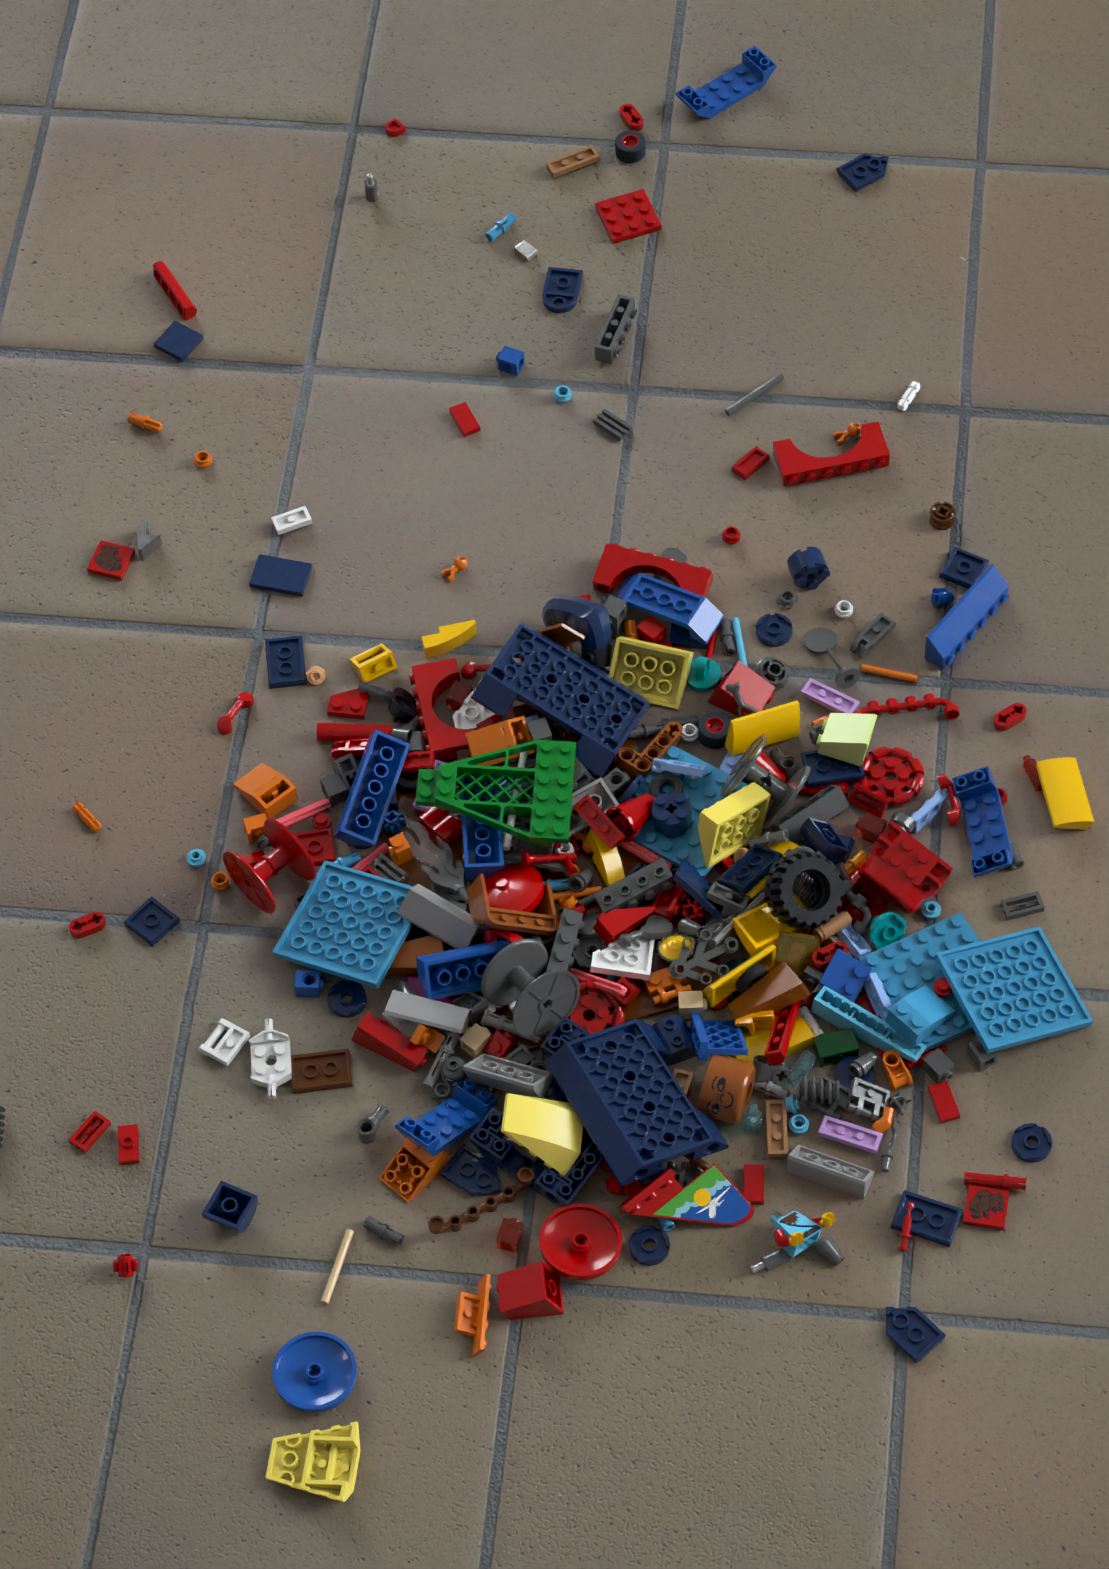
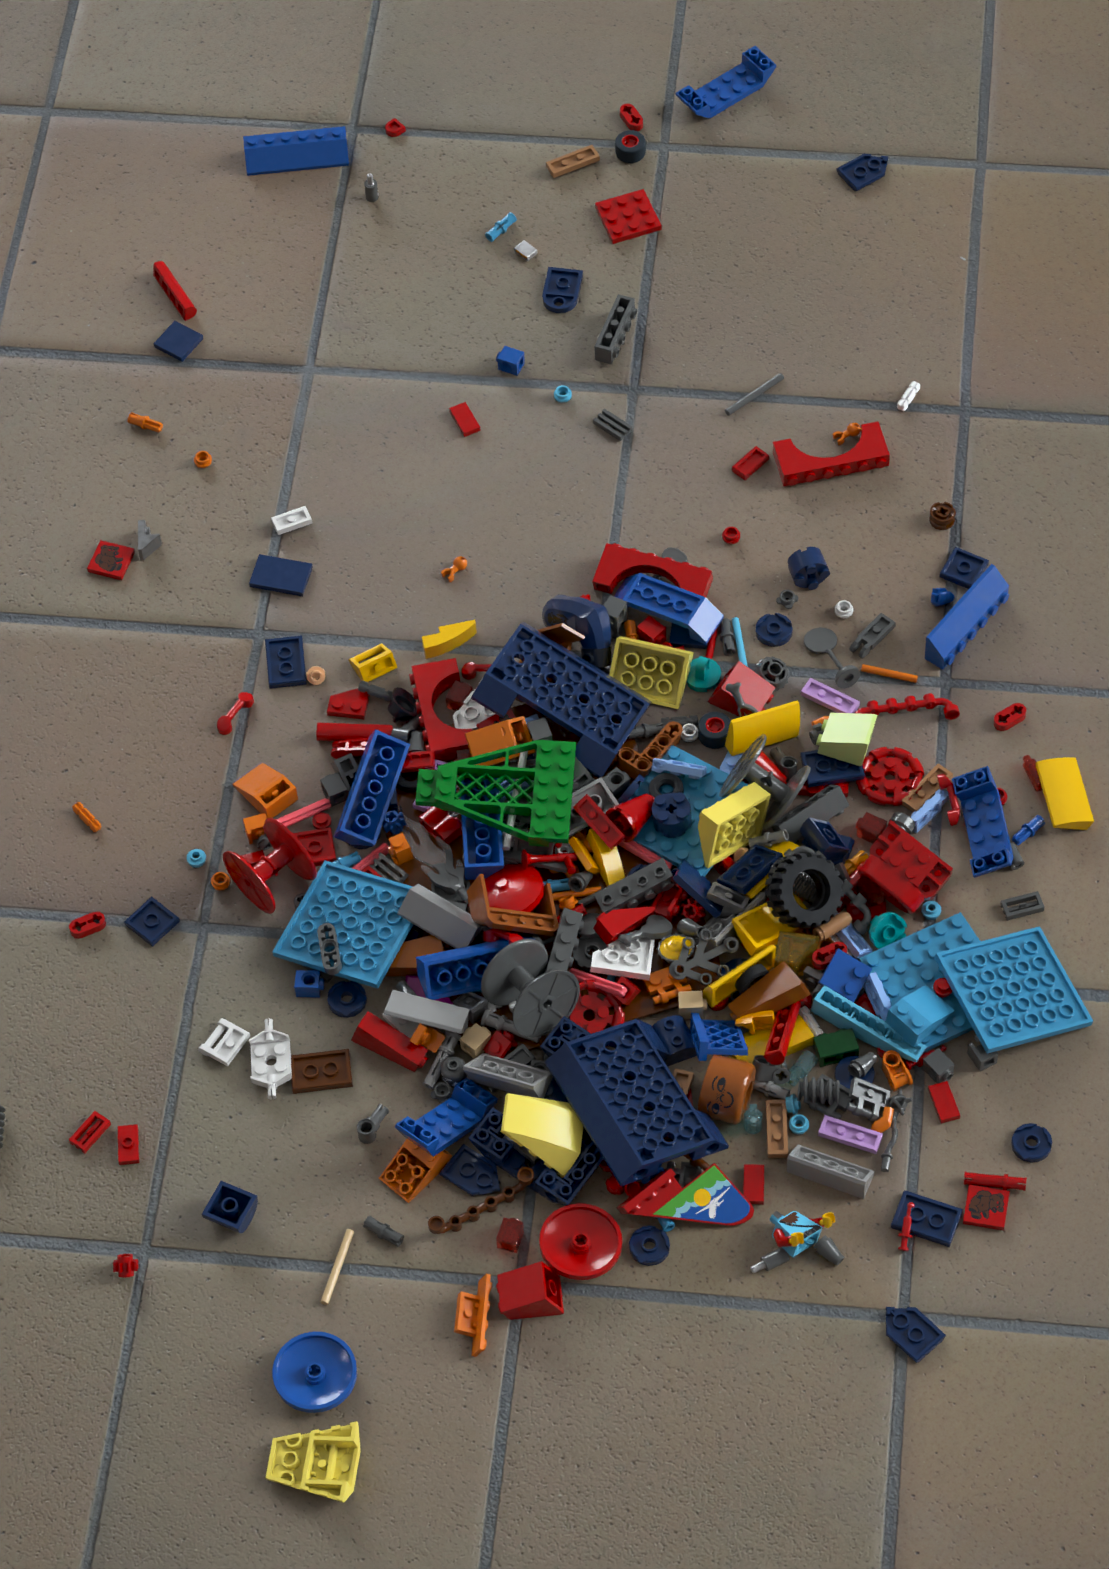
(296, 151): none -> blue slope
(335, 954): none -> dark grey beam
(584, 855): none -> light orange tile
(883, 807): red tile -> none
(929, 787): none -> medium nougat plate
(1028, 830): none -> blue axle

